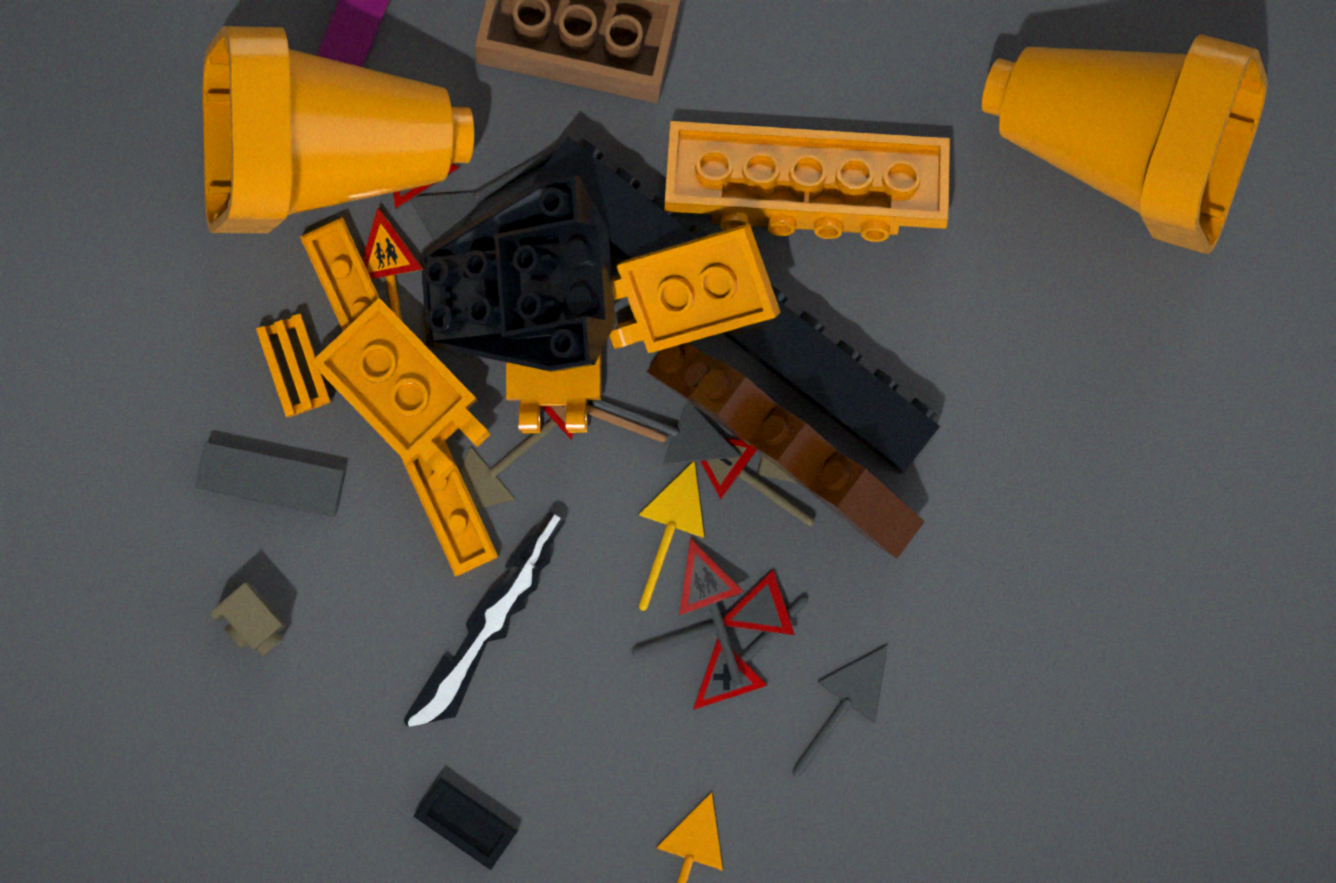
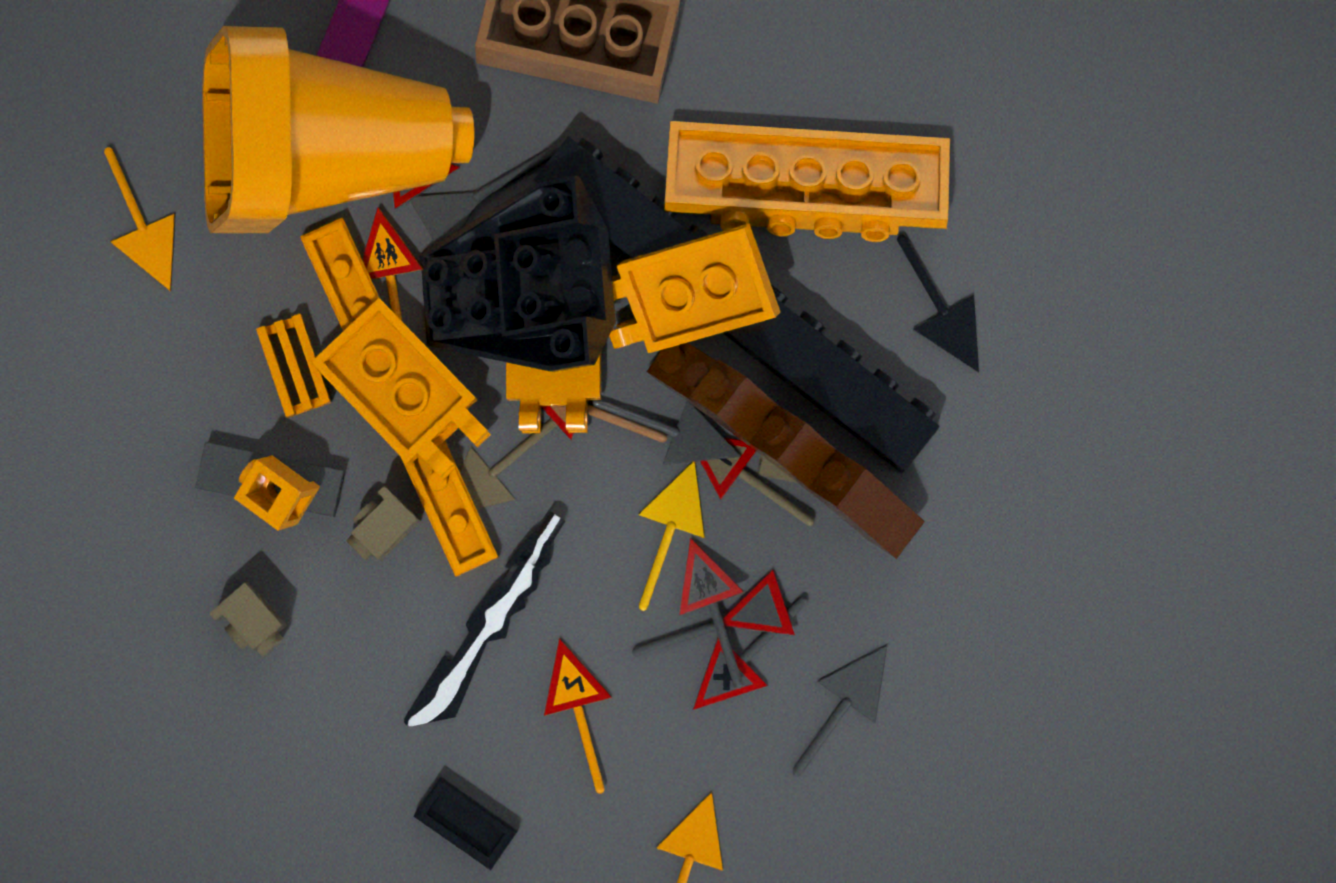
(150, 244): none -> light orange piece
(260, 497): none -> light orange brick
(381, 526): none -> dark tan brick
(572, 688): none -> piece
(953, 327): none -> black piece
(1140, 126): light orange cone -> none

